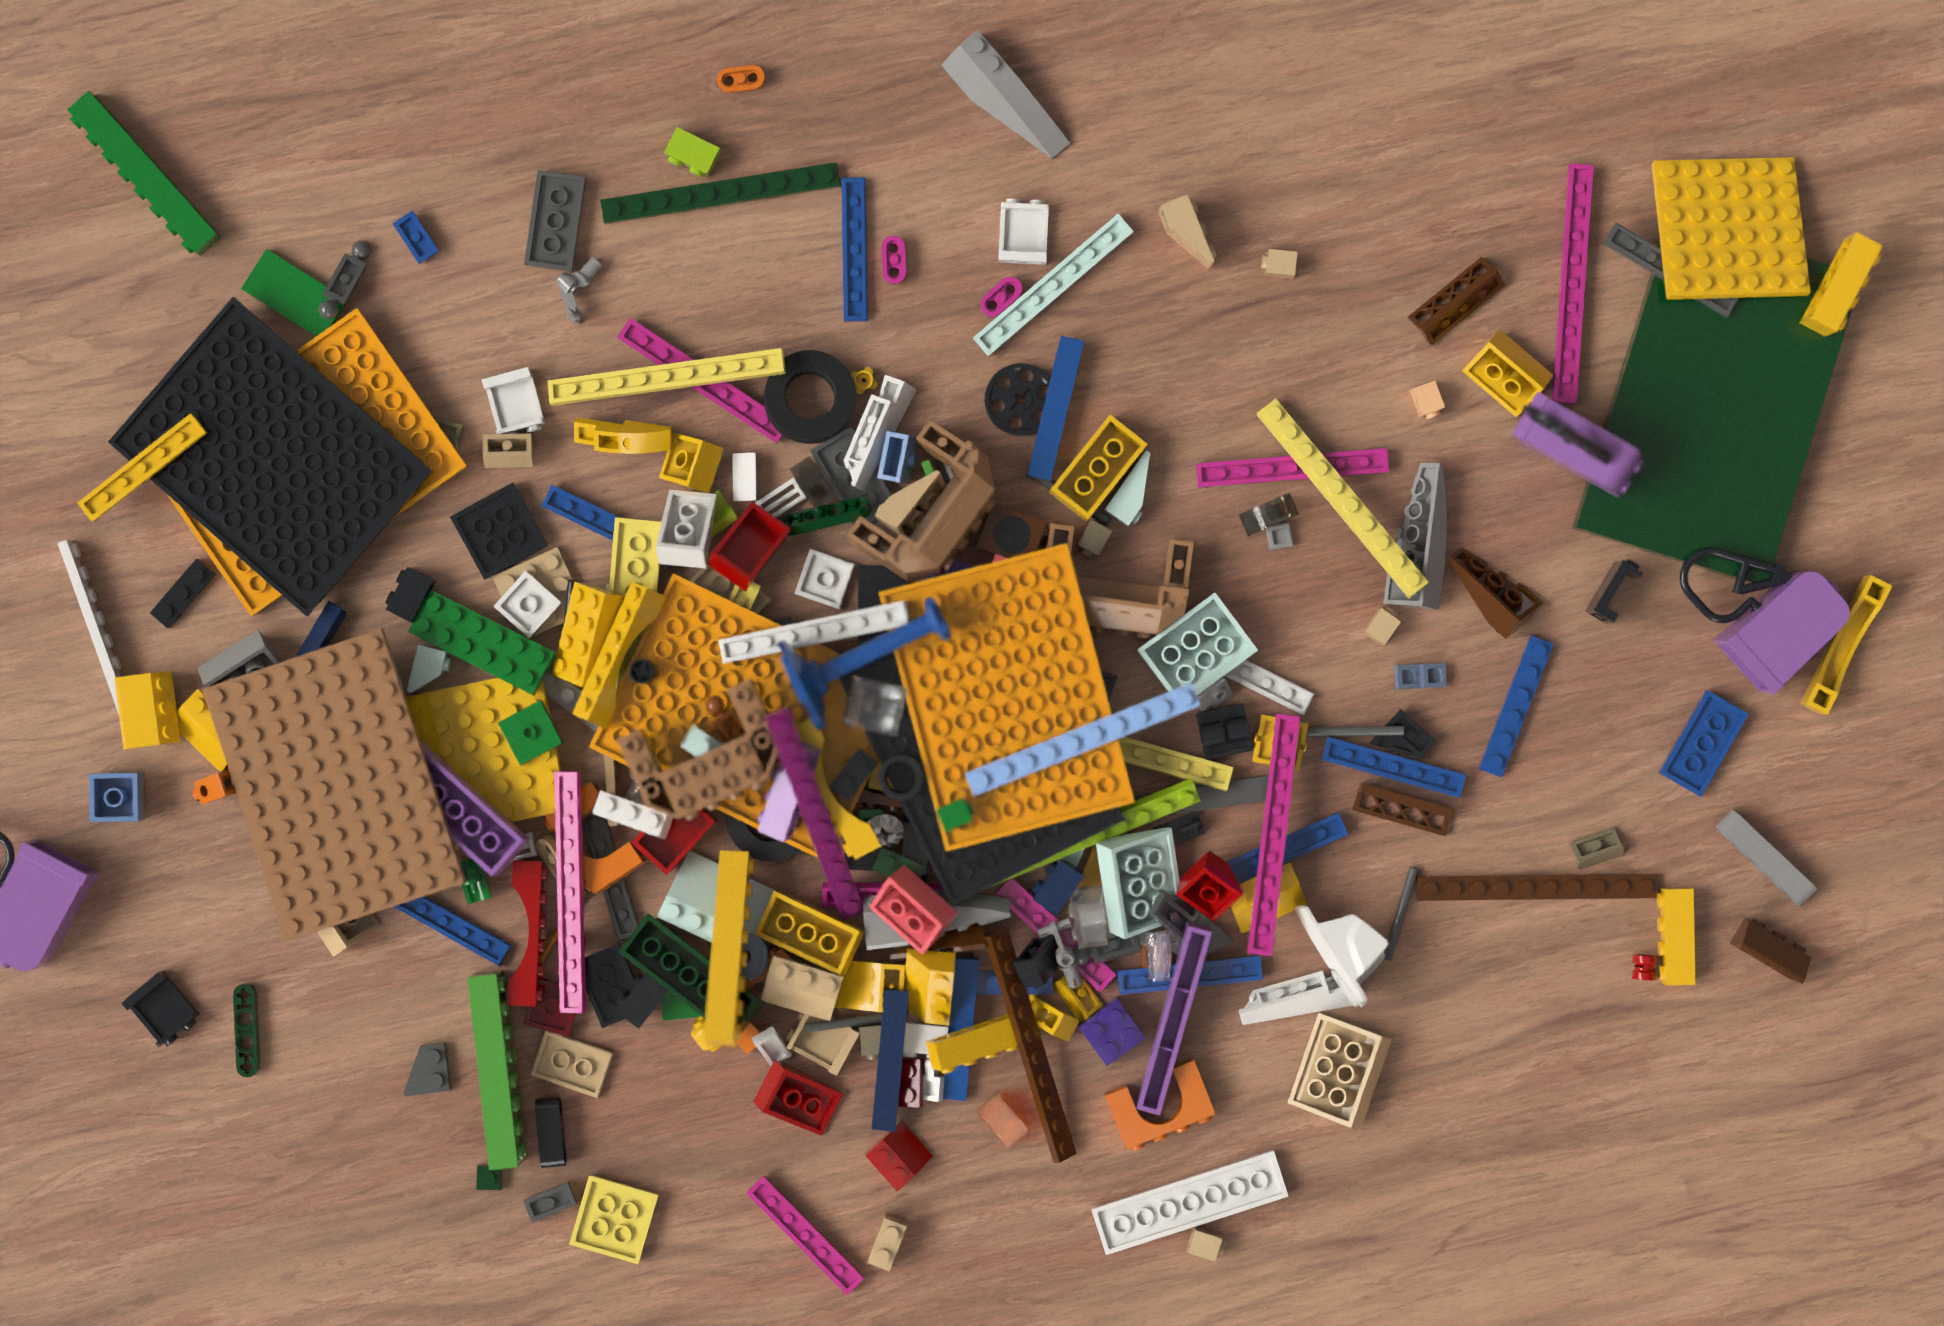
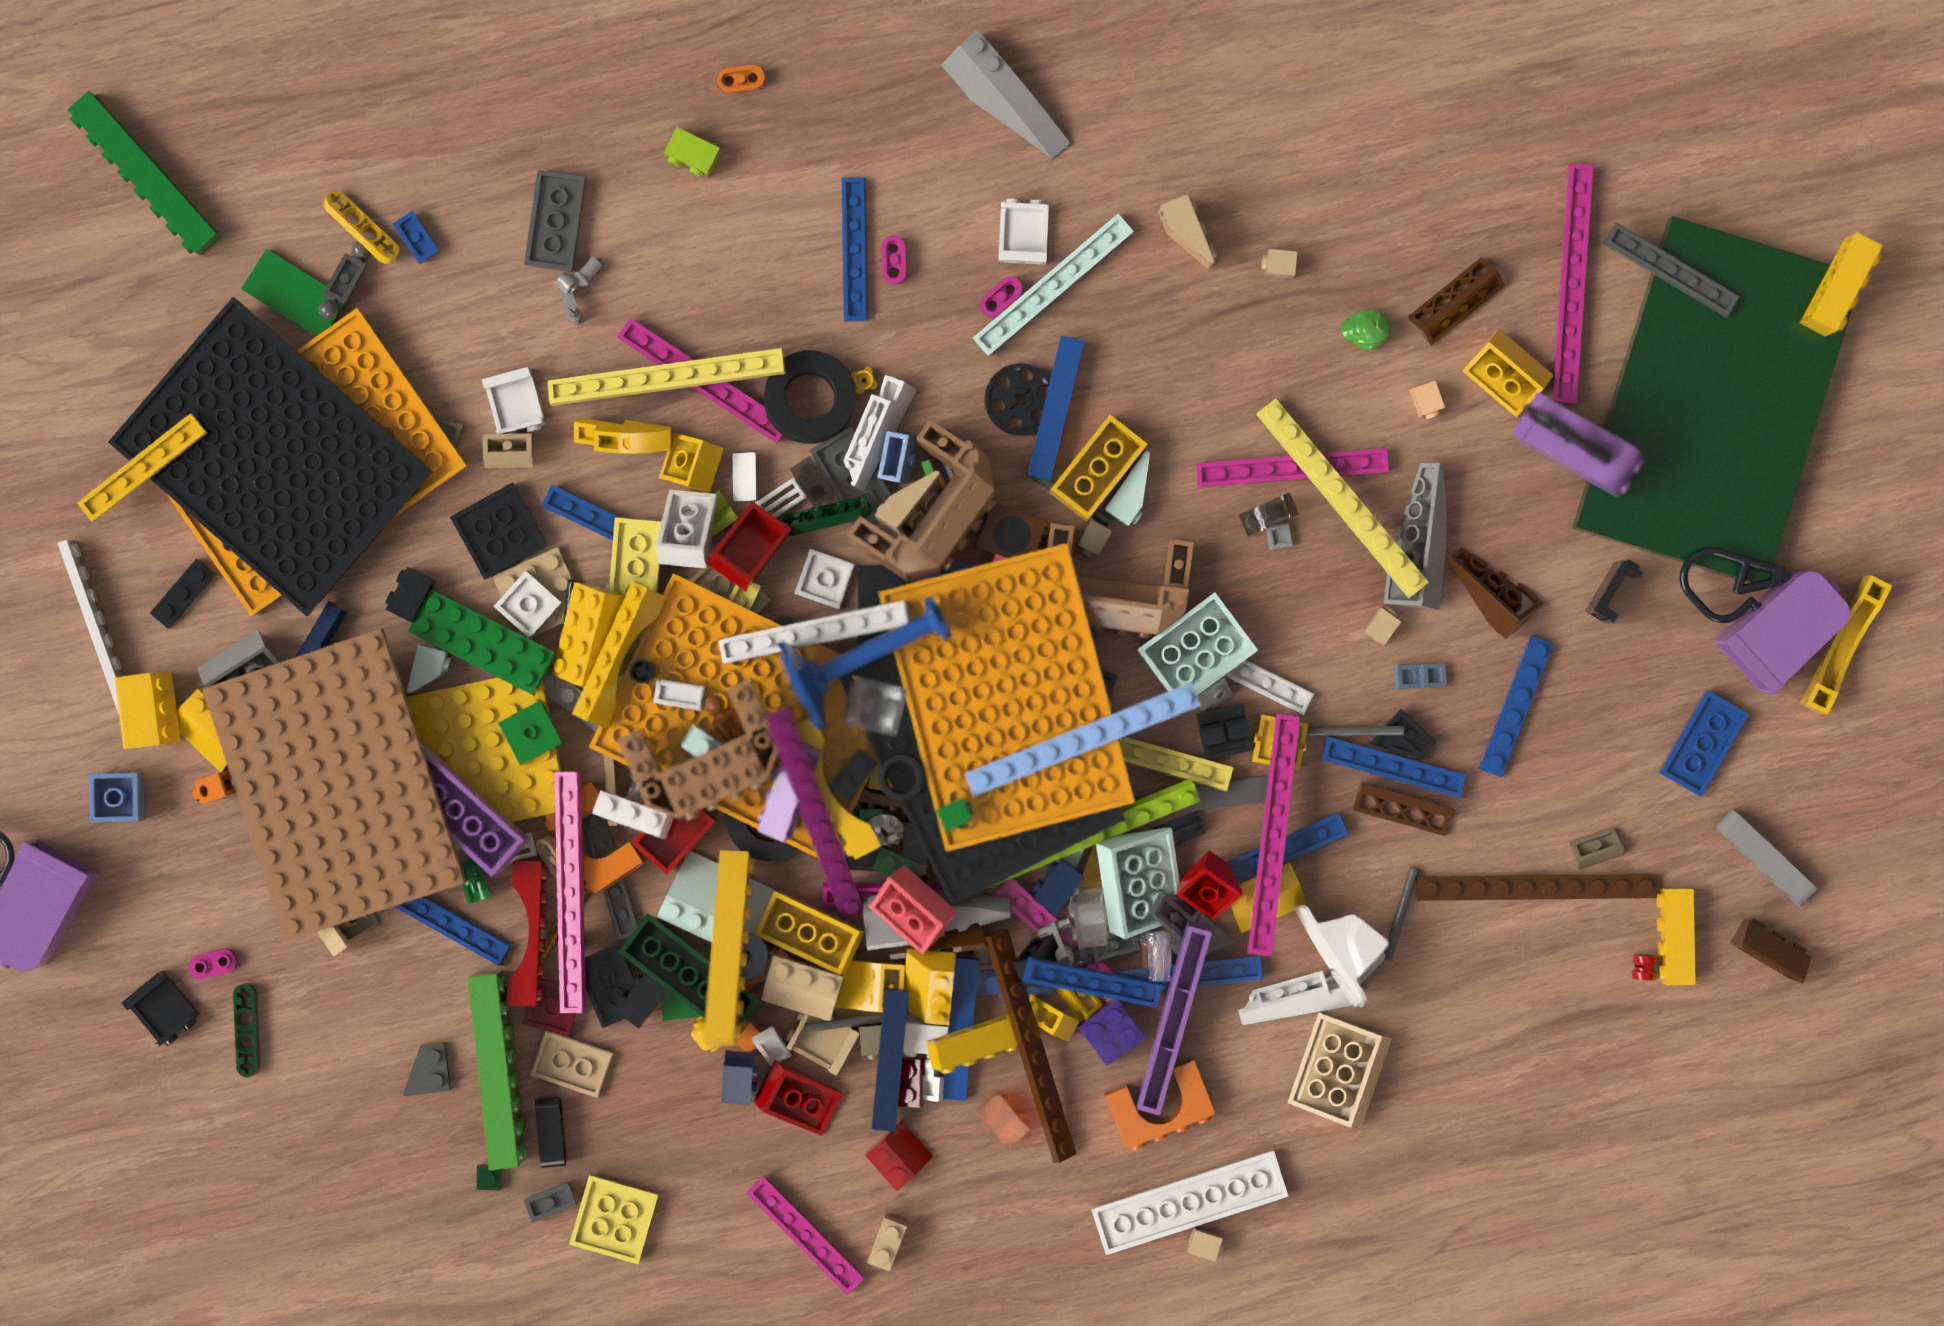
(212, 963): none -> dark pink plate
(357, 229): none -> yellow beam
(679, 694): none -> white tile
(720, 193): dark green plate -> none
(738, 1077): none -> dark blue brick
(1092, 982): none -> blue tile
(1366, 329): none -> bright green hair
(1730, 228): yellow plate -> none

